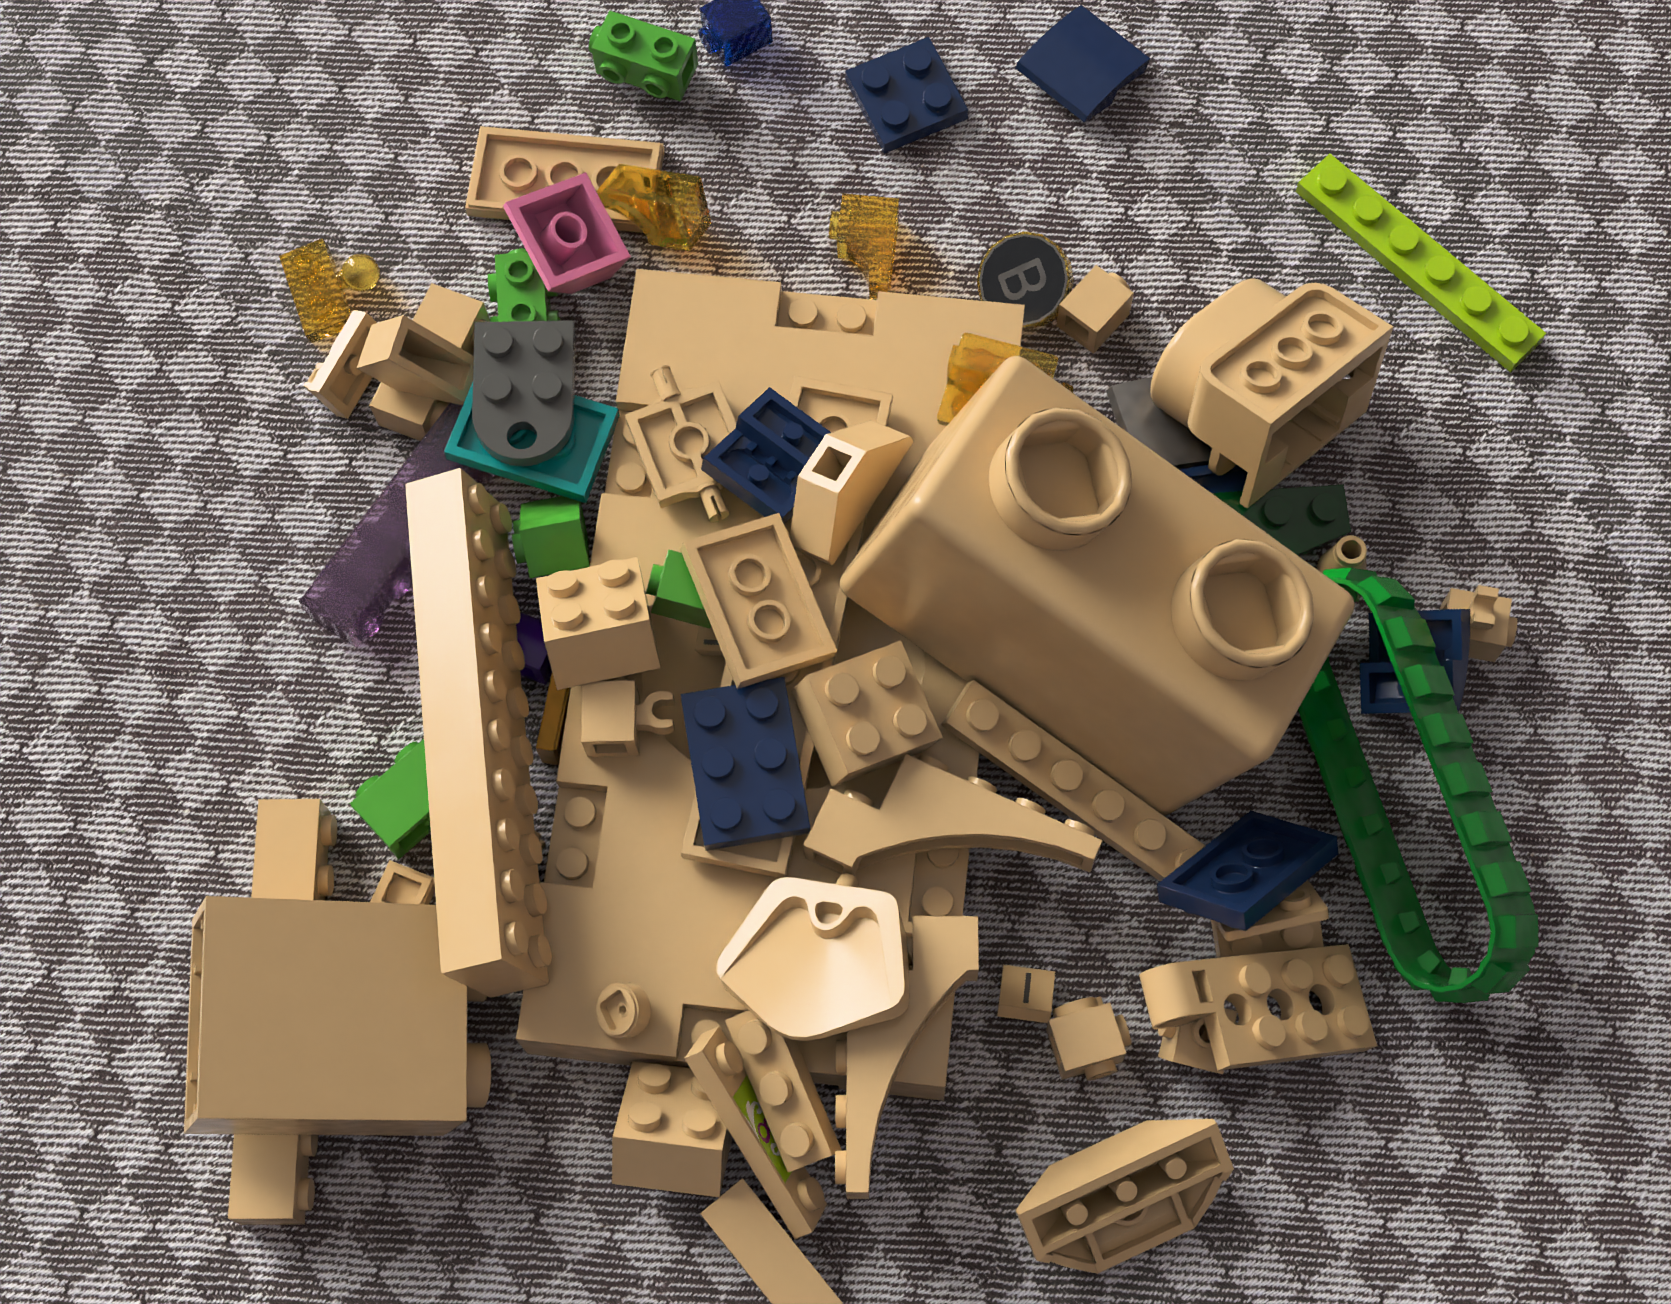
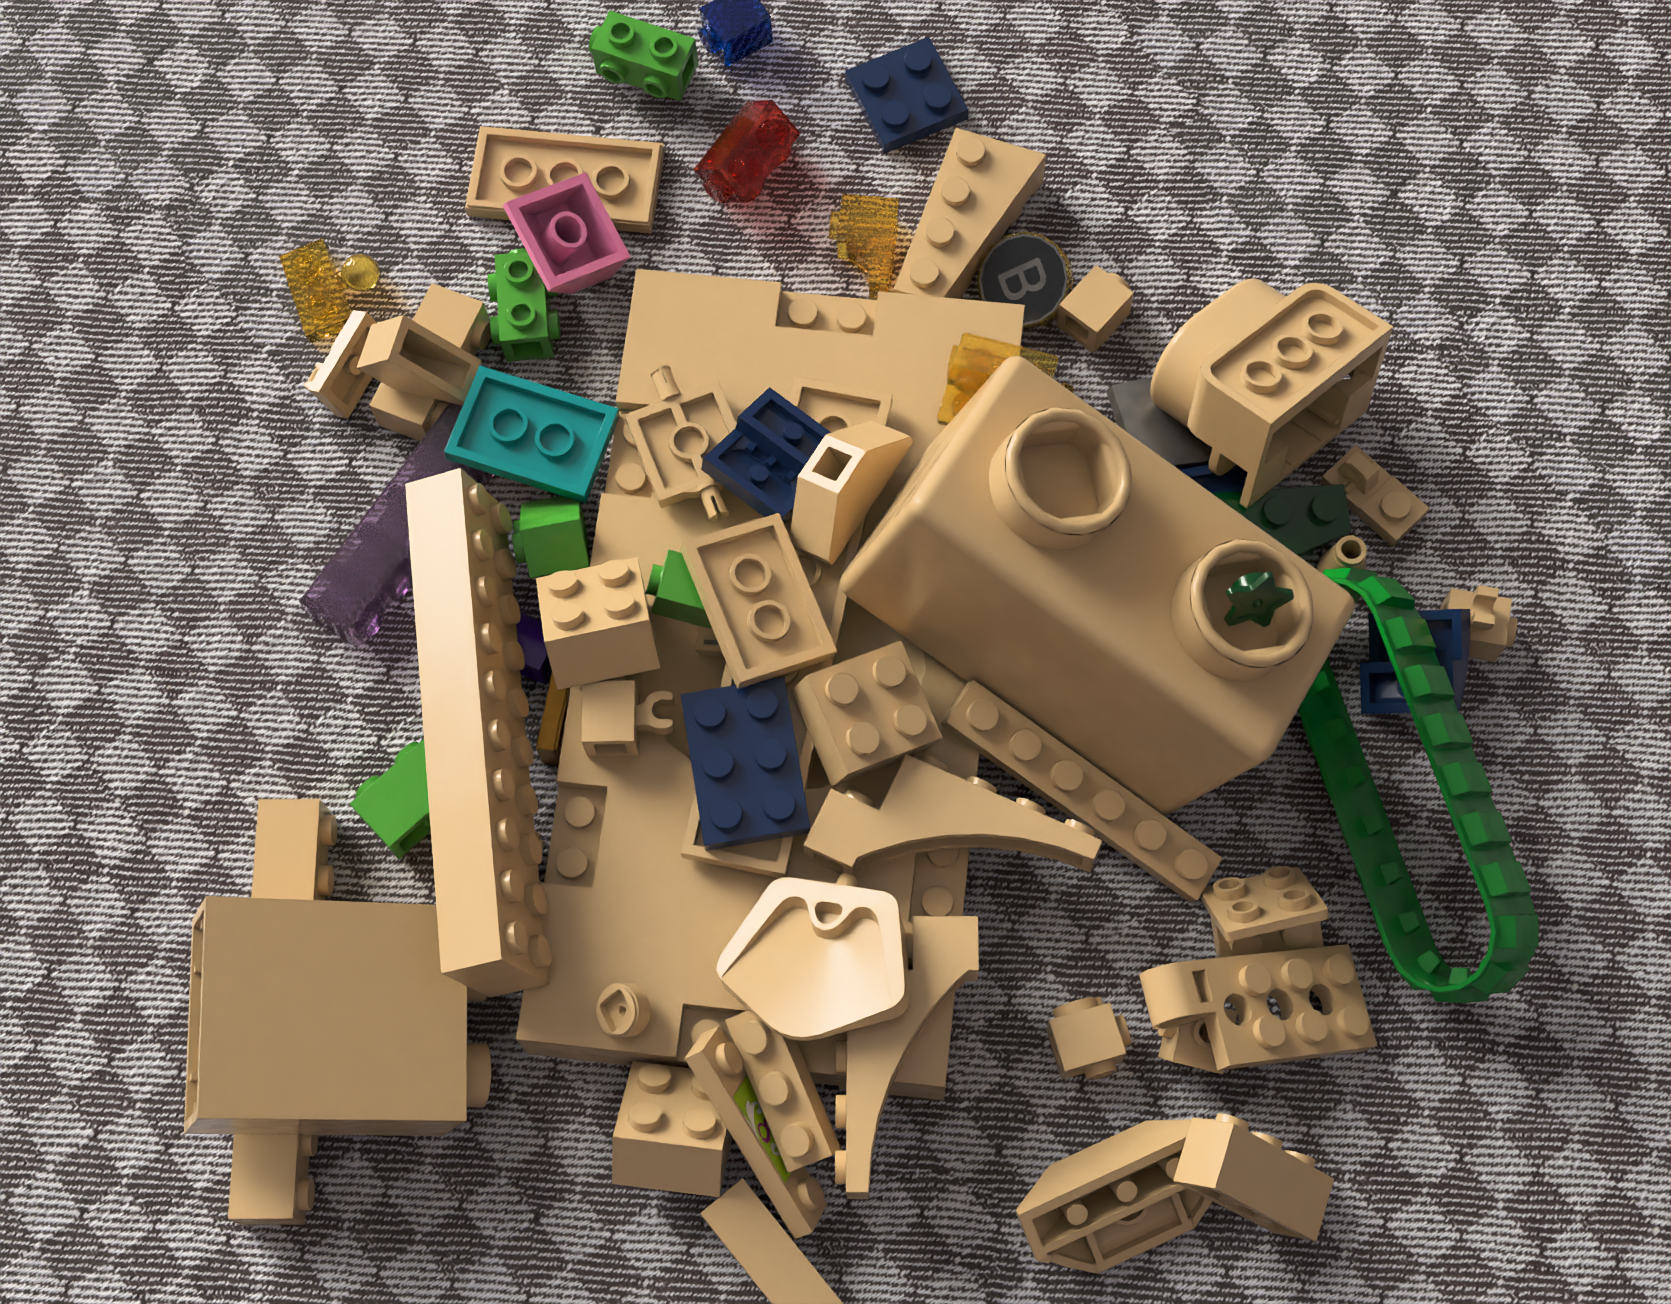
(404, 886): tan tile -> none
(524, 383): dark grey plate -> none
(661, 203): clear yellow arch -> none
(747, 152): none -> clear red brick
(967, 212): none -> tan wedge
(1026, 994): tan tile -> none
(1082, 63): dark blue slope -> none
(1247, 870): dark blue plate -> none
(1254, 1176): none -> tan brick
(1255, 599): none -> dark green plate
(1376, 496): none -> tan hinge
(1420, 262): lime plate -> none

